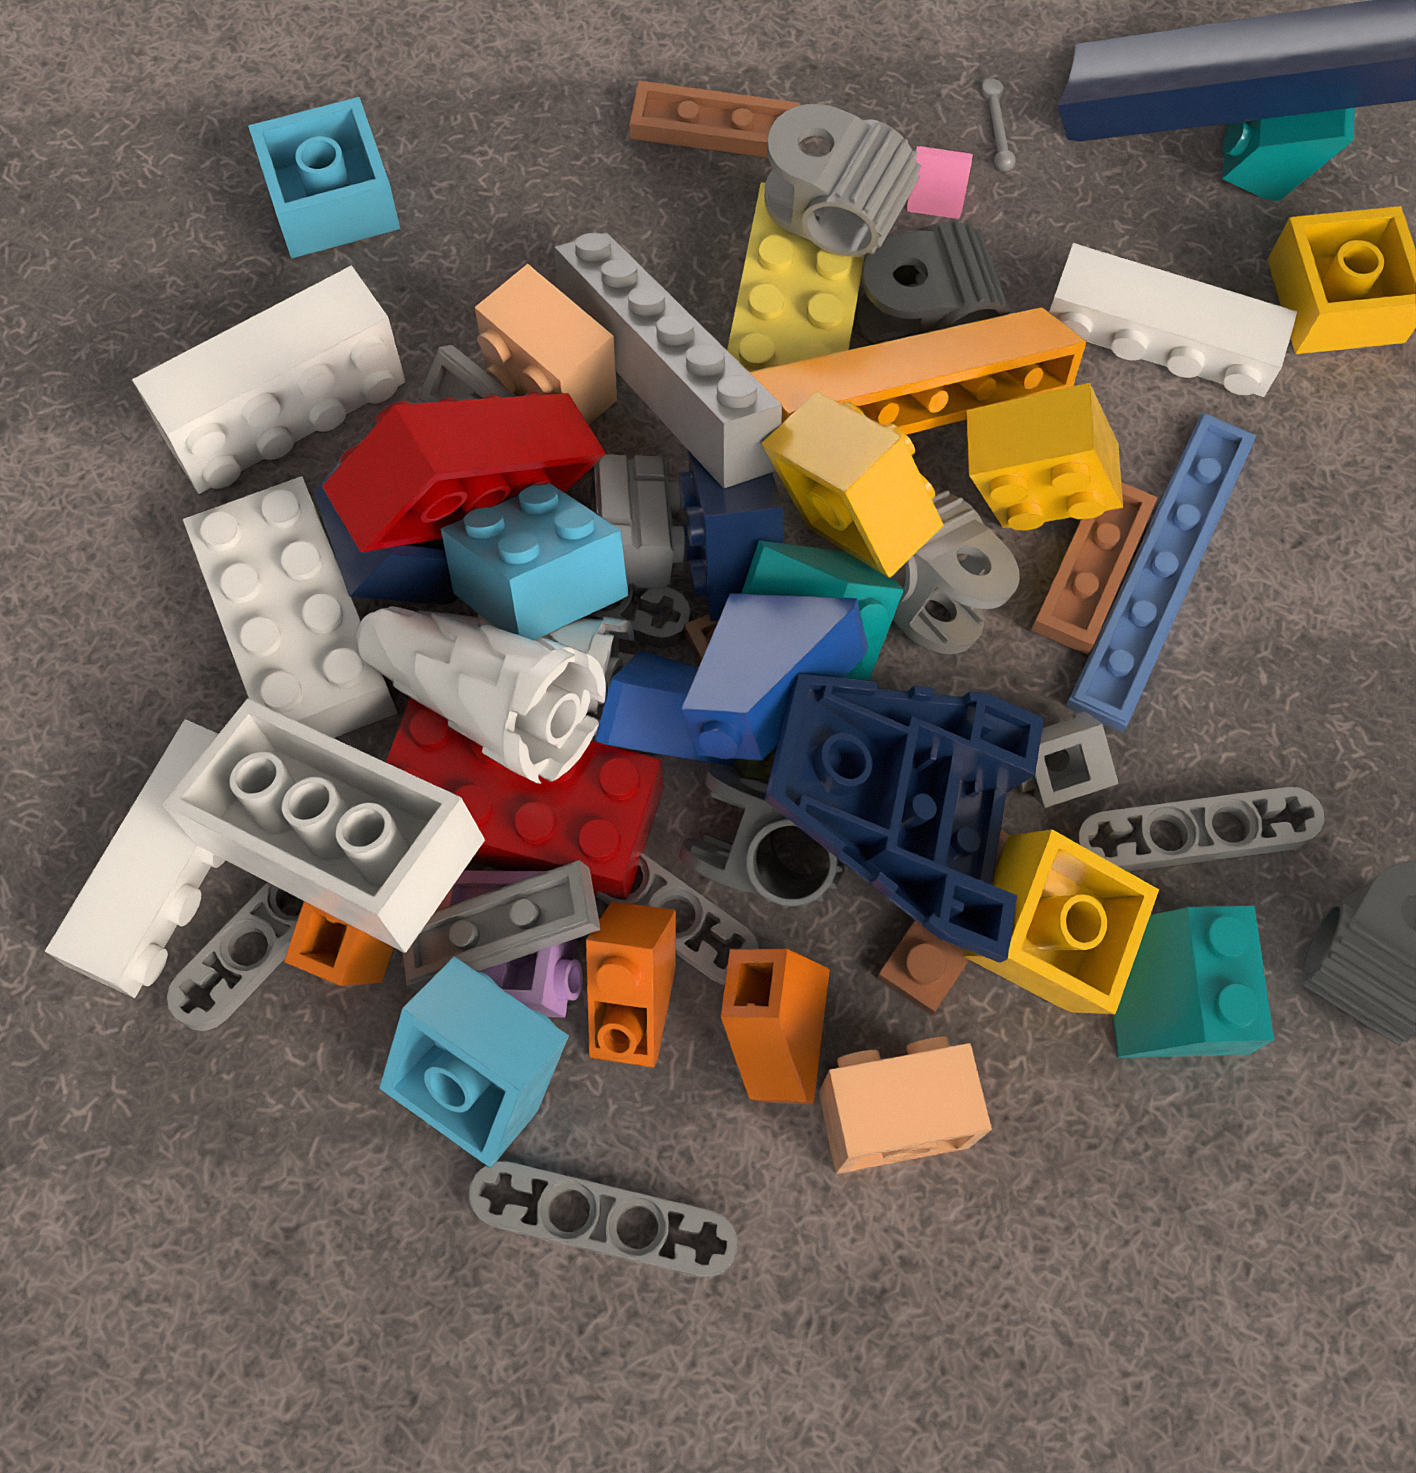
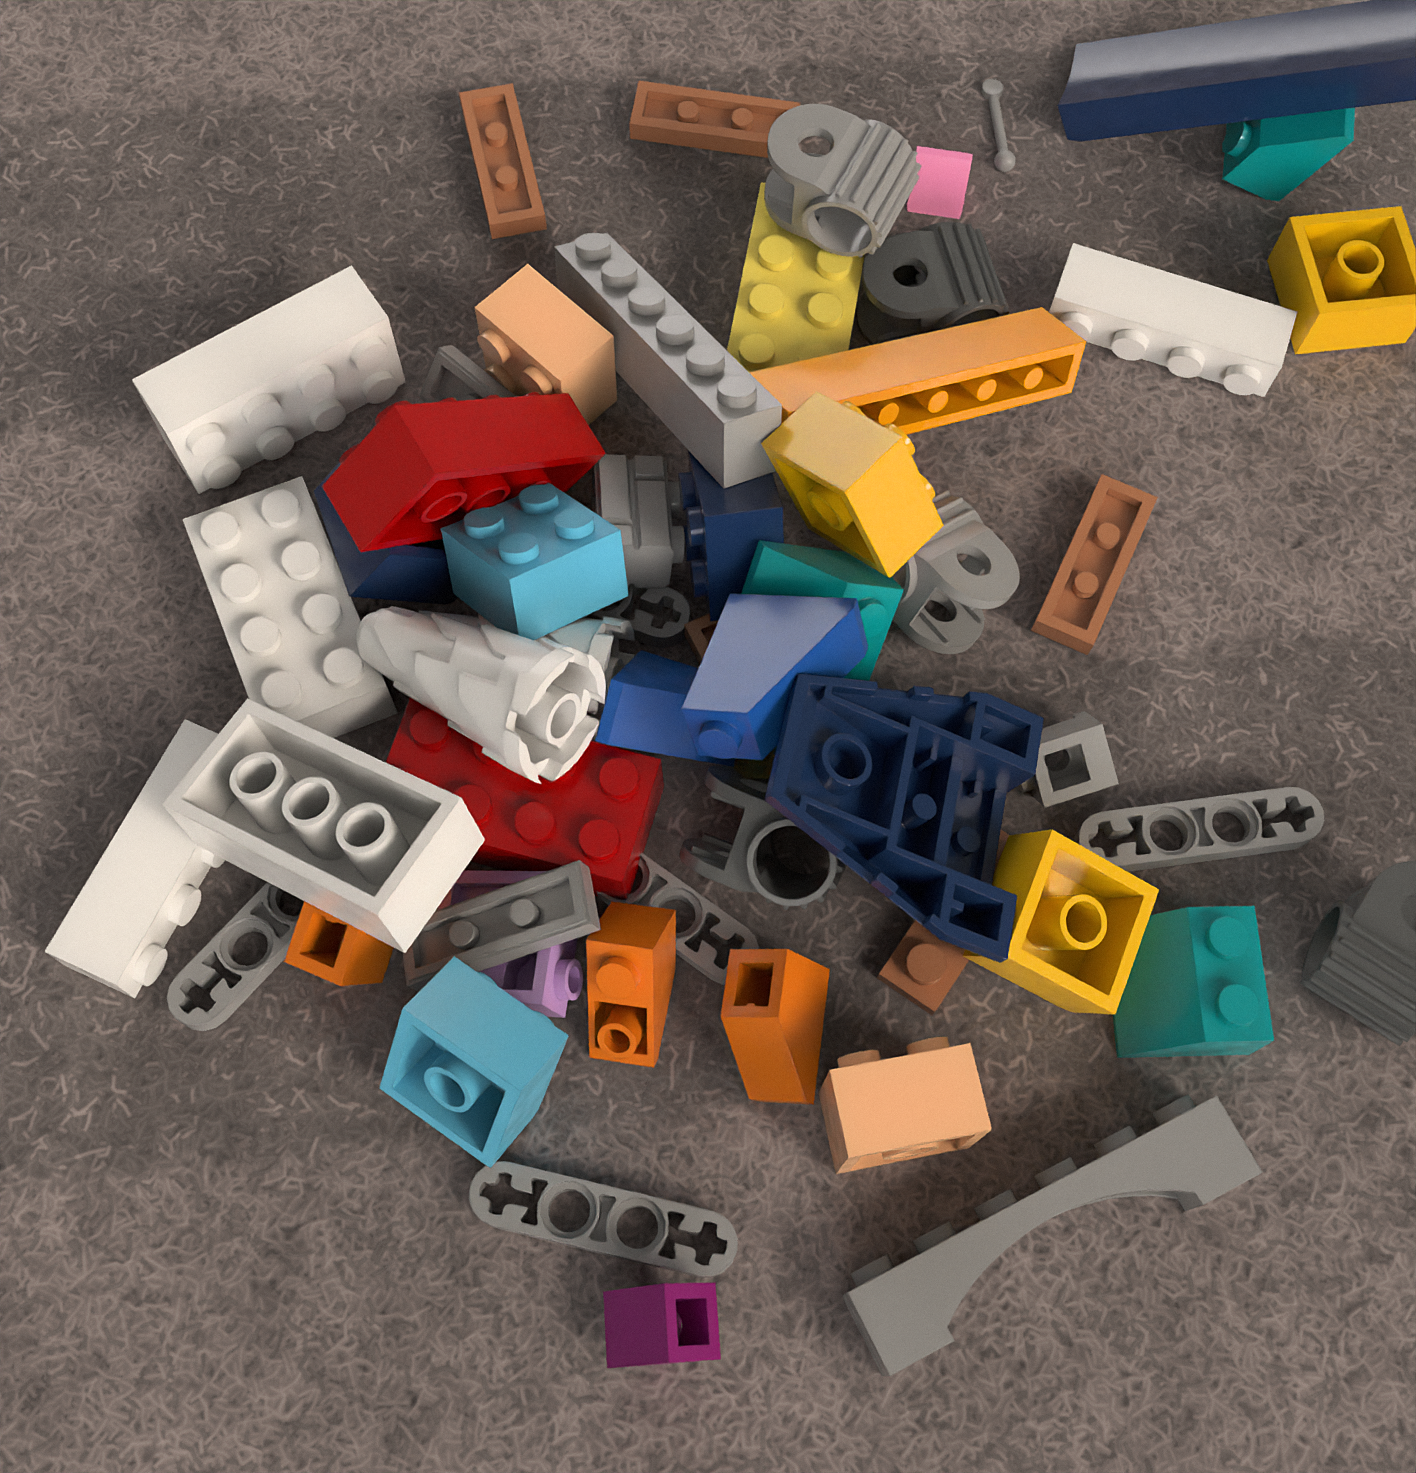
(325, 177): medium azure brick -> none
(502, 161): none -> nougat plate
(647, 1320): none -> magenta brick
(908, 1306): none -> light grey arch
(1045, 458): yellow brick -> none
(1161, 573): medium blue tile -> none

